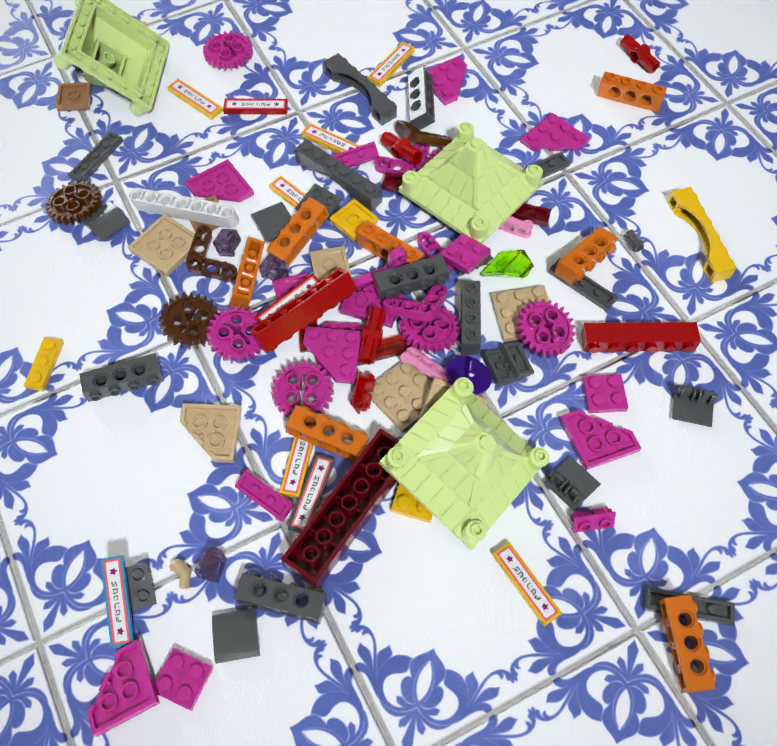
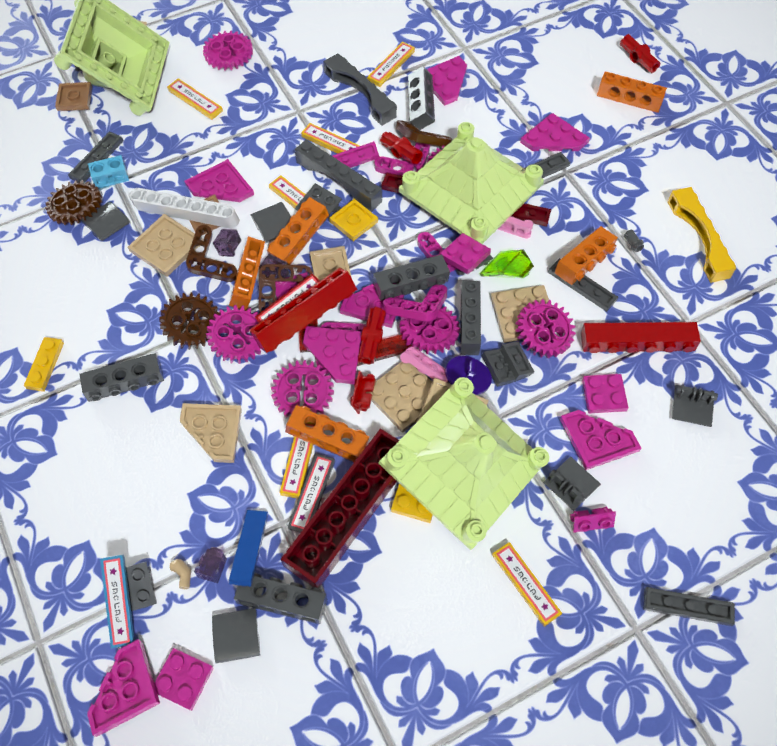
(108, 172): none -> medium azure brick
(248, 548): none -> blue tile
(255, 106): tile -> none
(264, 495): dark pink tile -> none
(271, 281): none -> reddish brown beam
(382, 243): orange brick -> none
(395, 258): dark pink beam -> none
(682, 656): orange brick -> none

